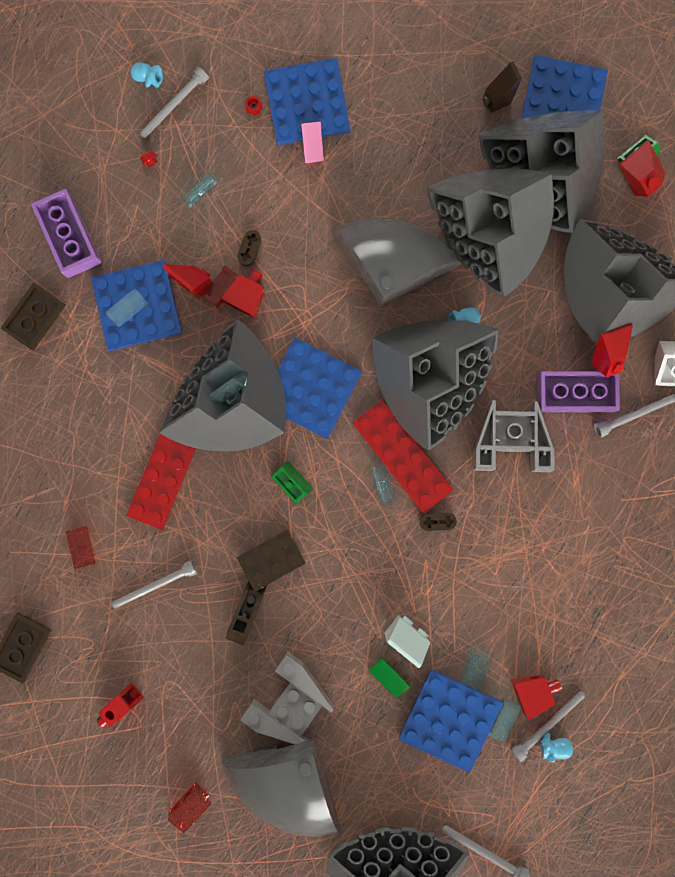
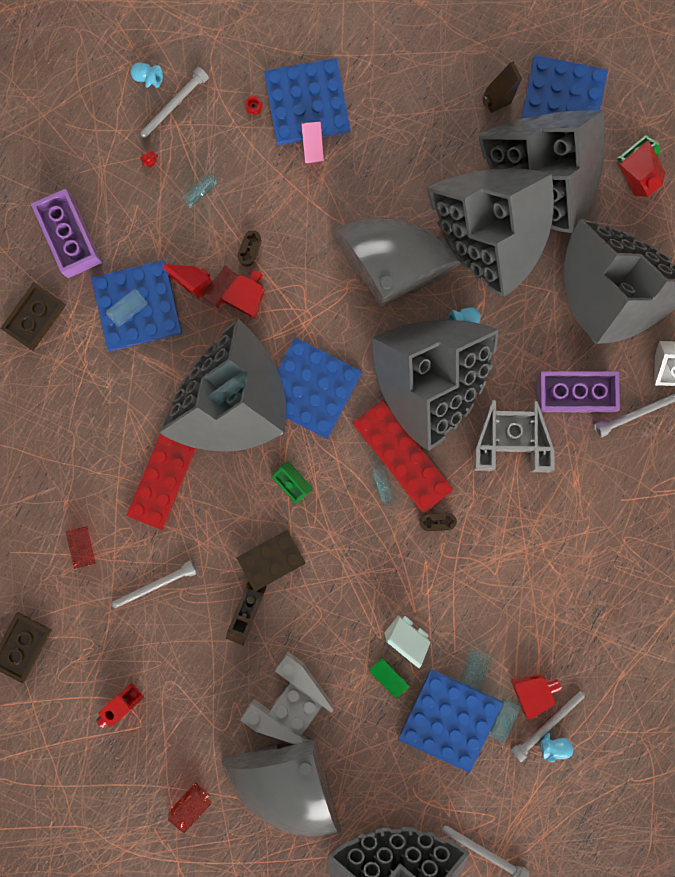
(612, 350): red slope -> none

